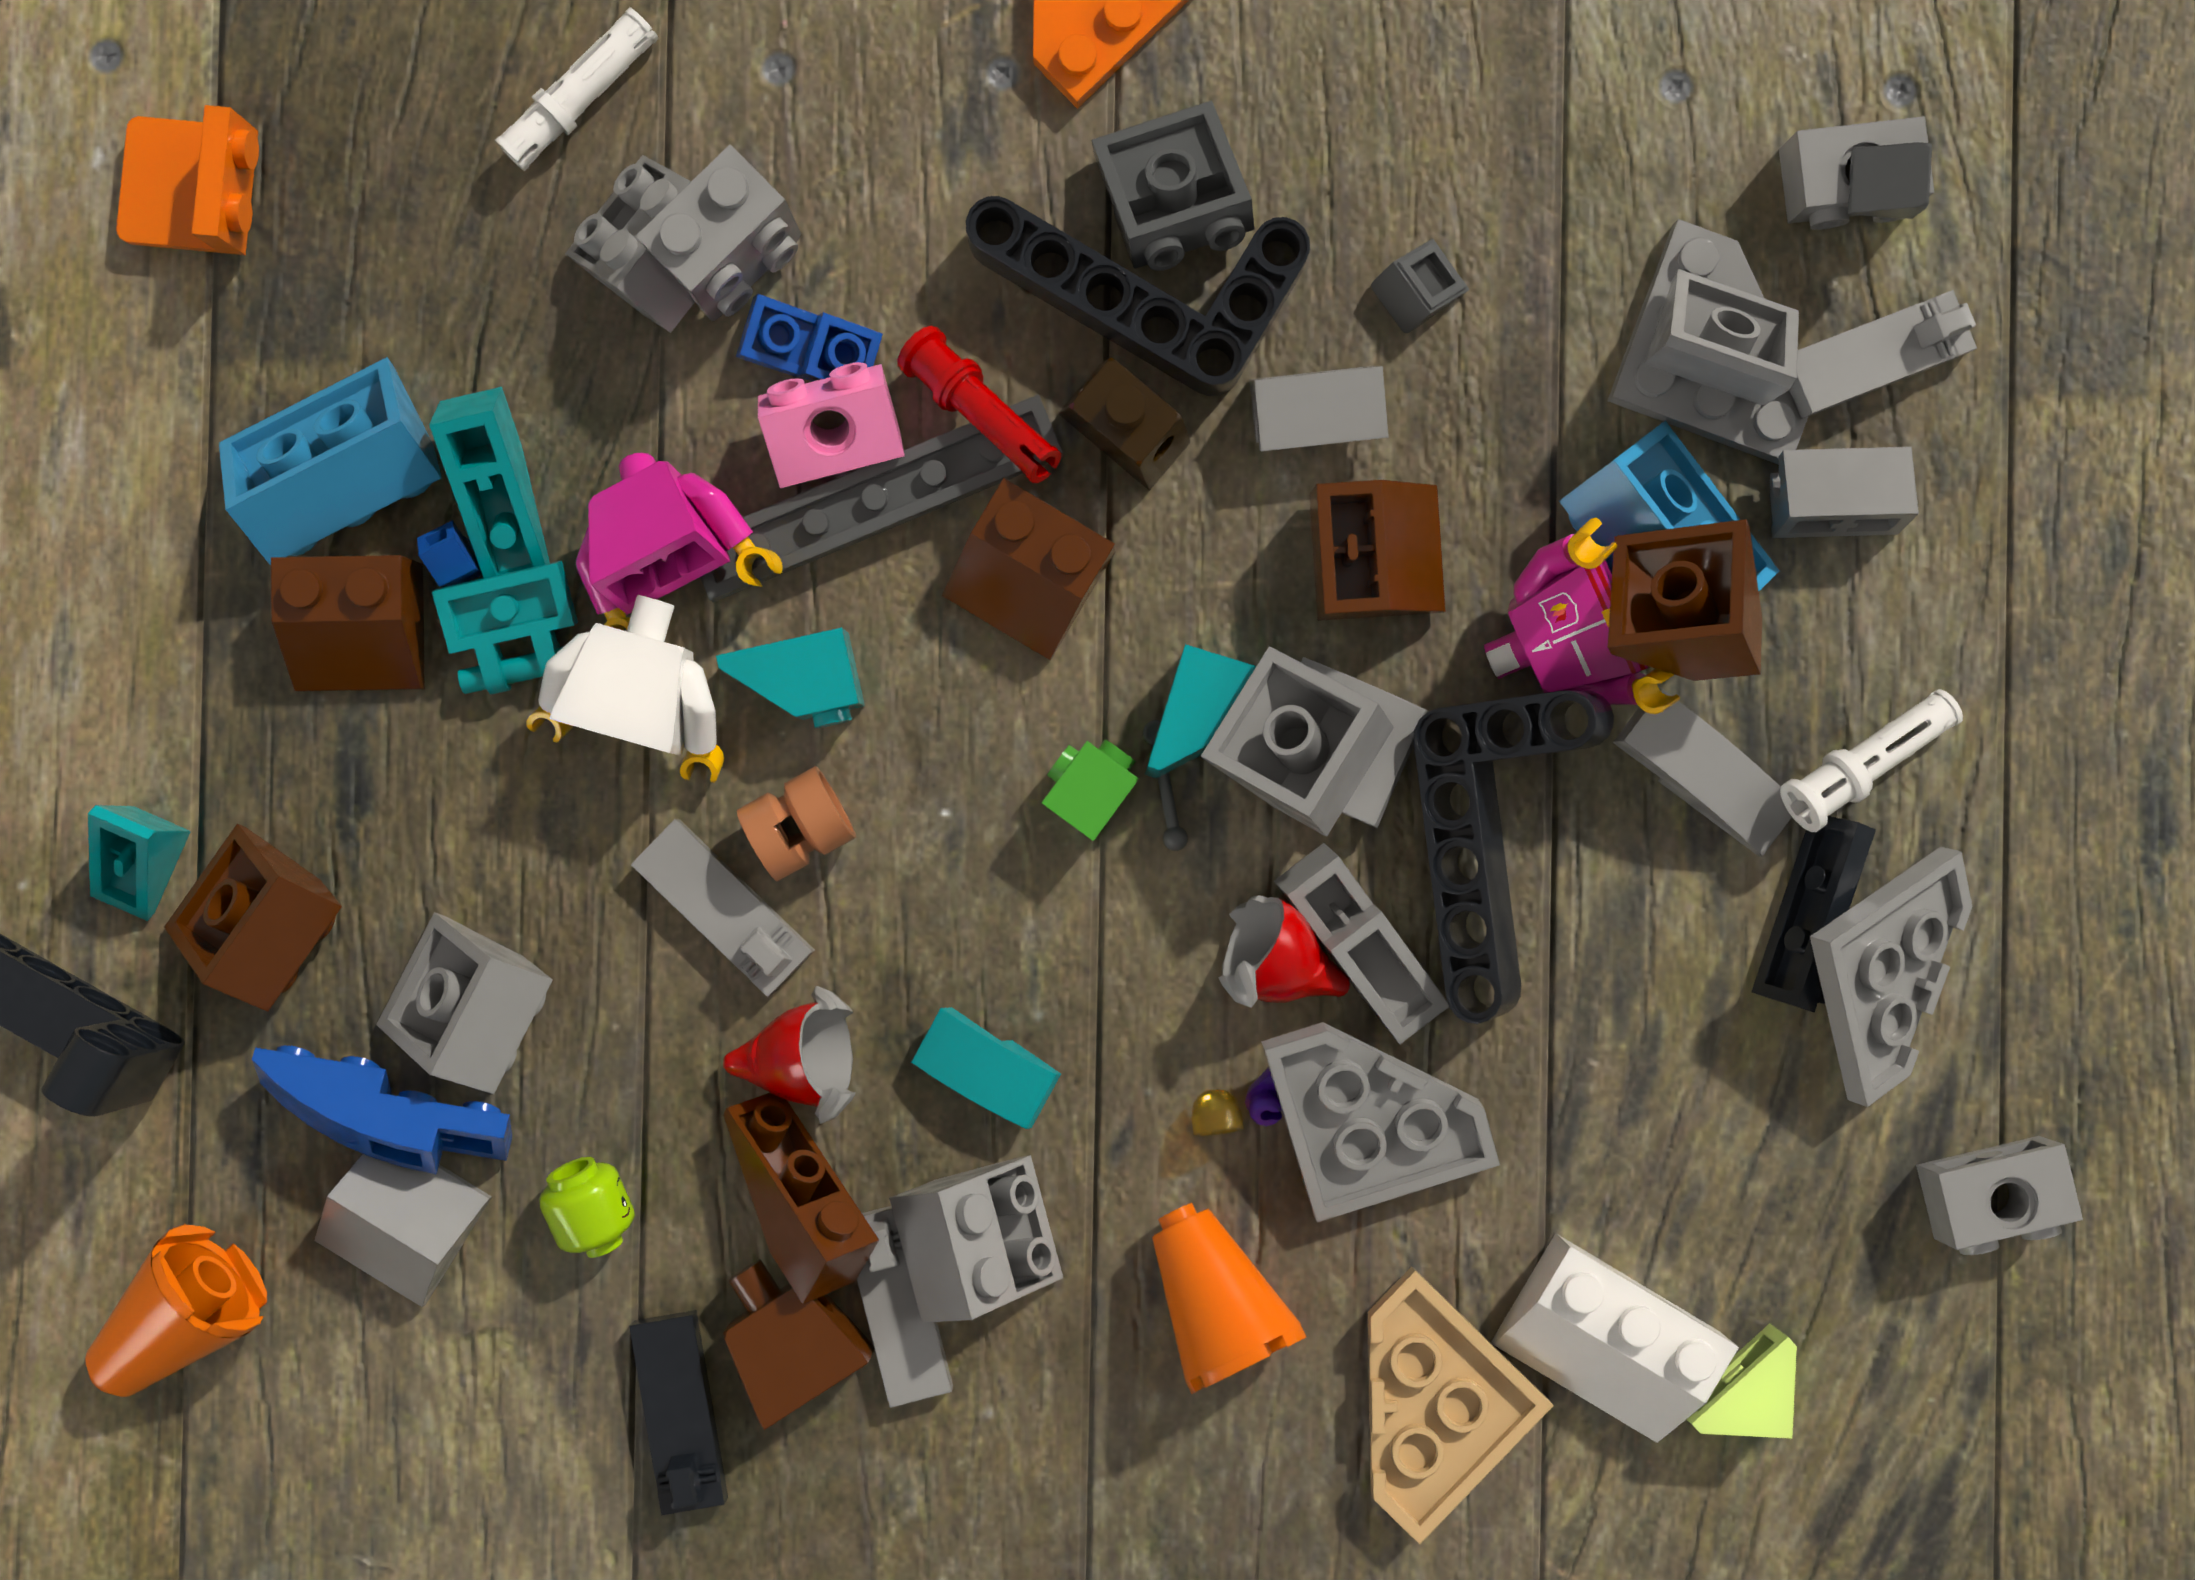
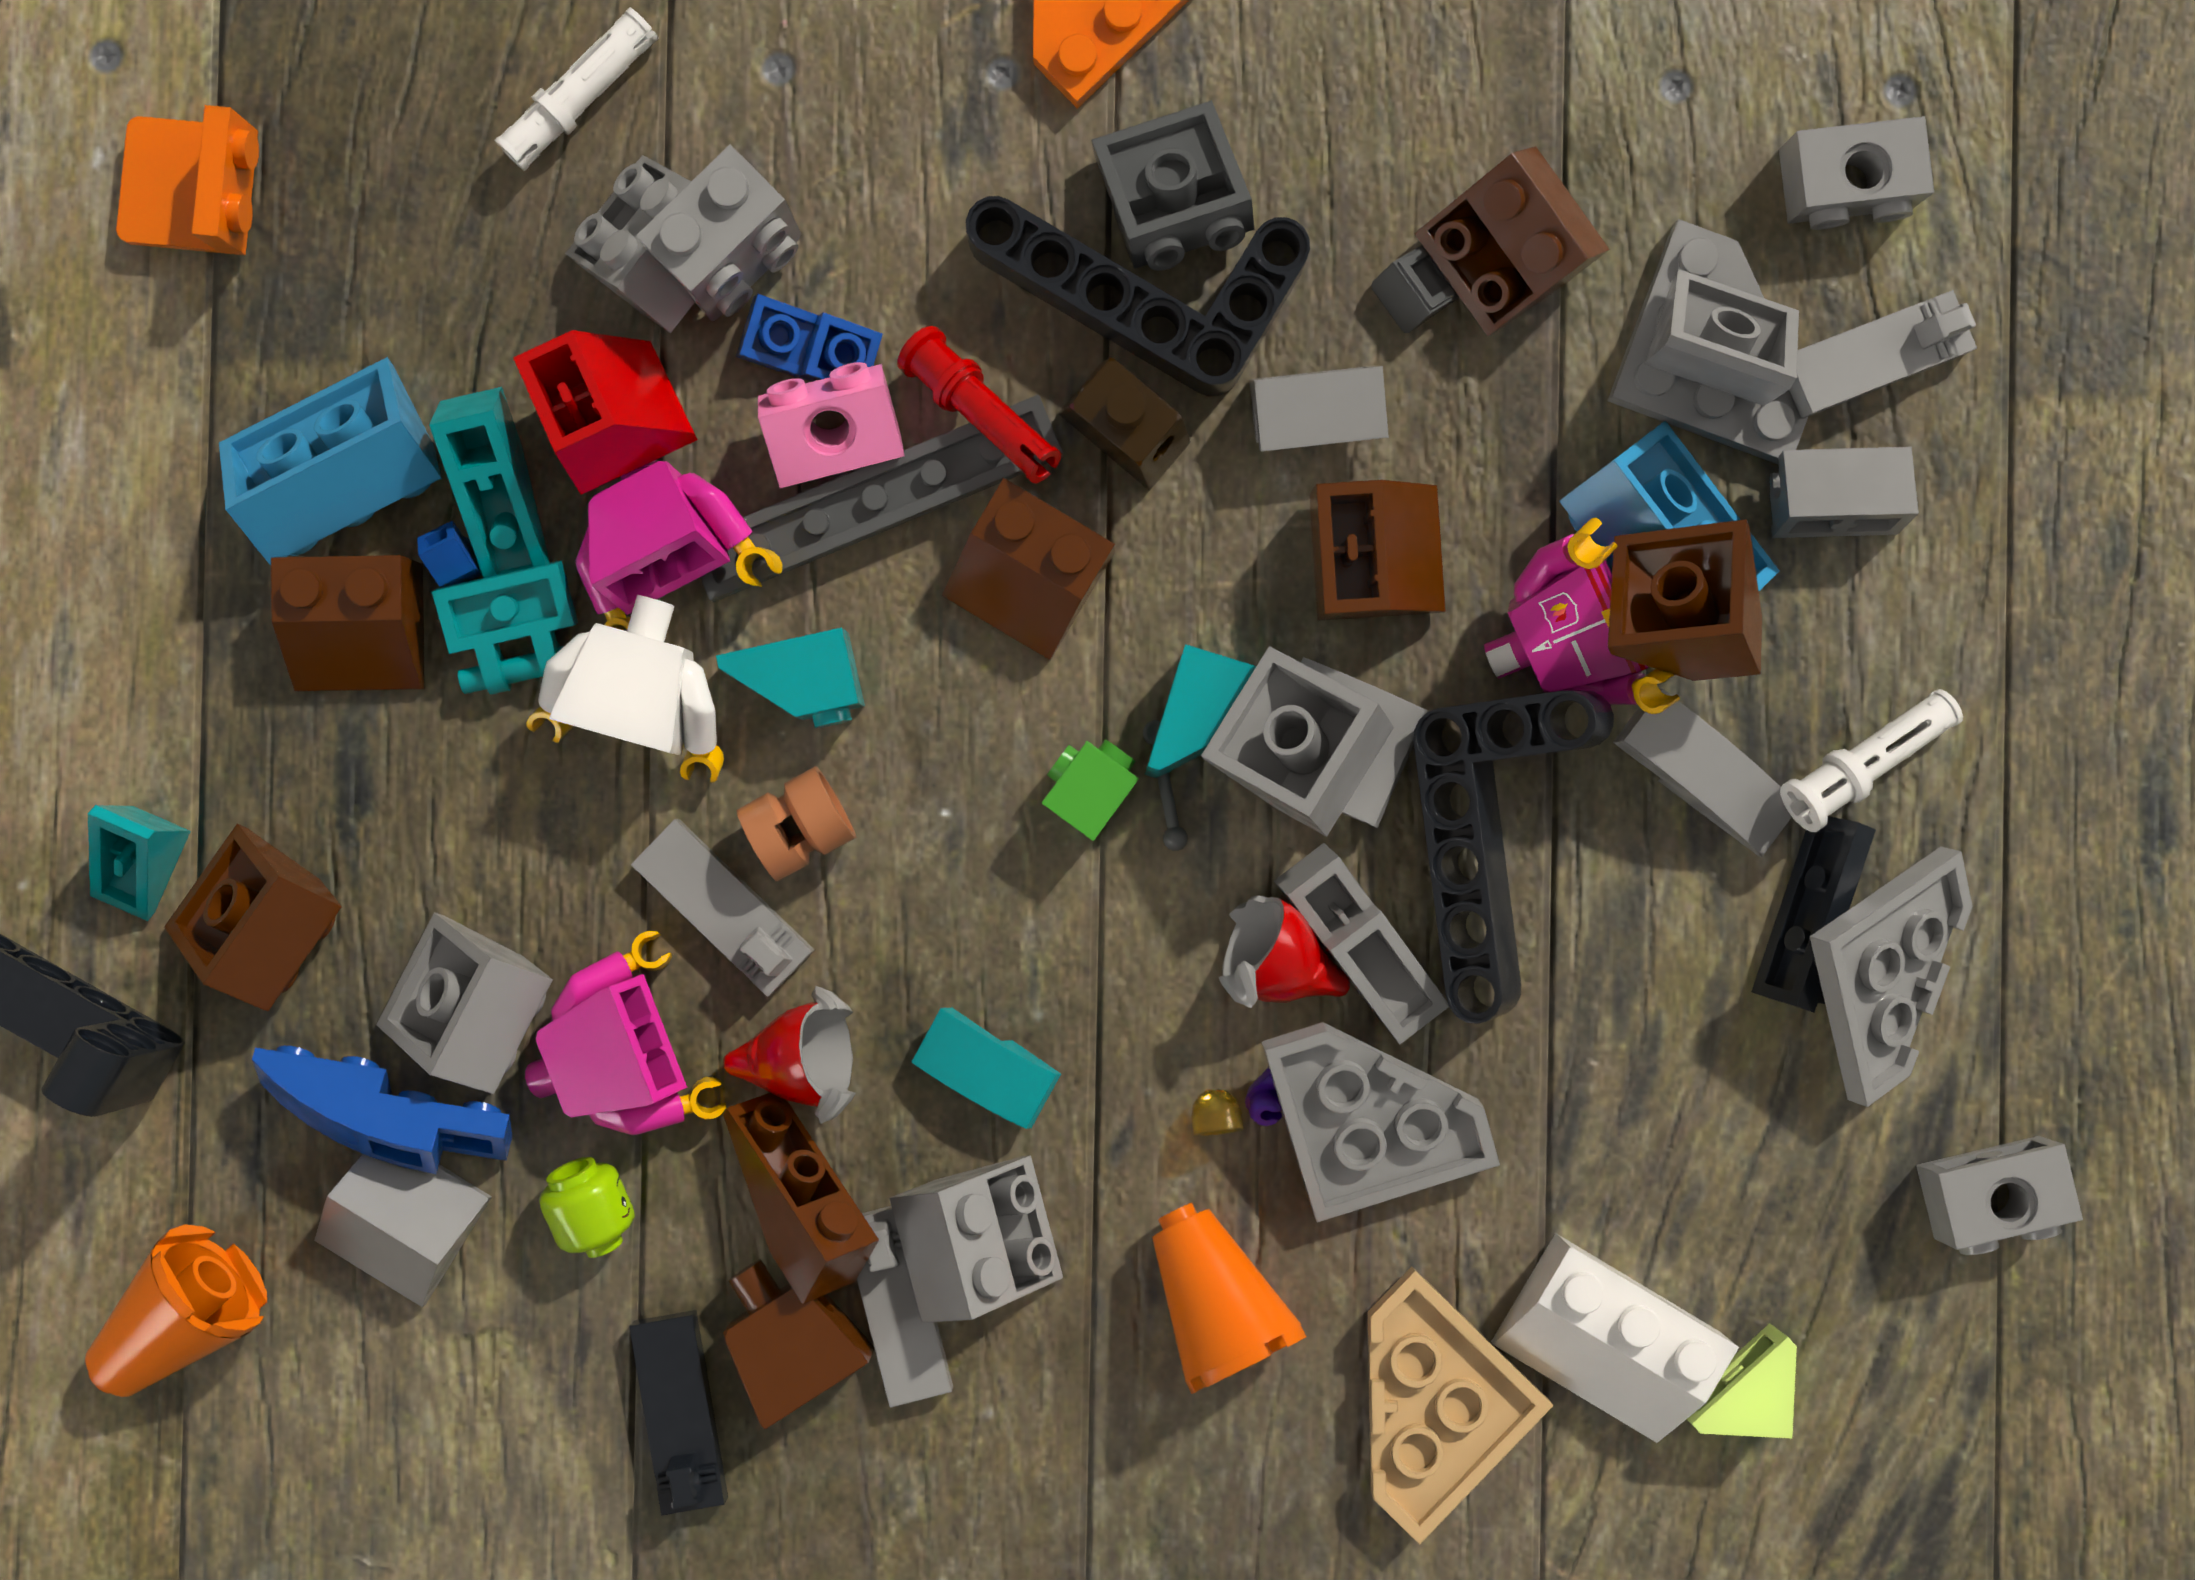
(603, 404): none -> red slope
(611, 1050): none -> dark pink torso
(1511, 239): none -> reddish brown slope
(1890, 180): dark grey slope -> none

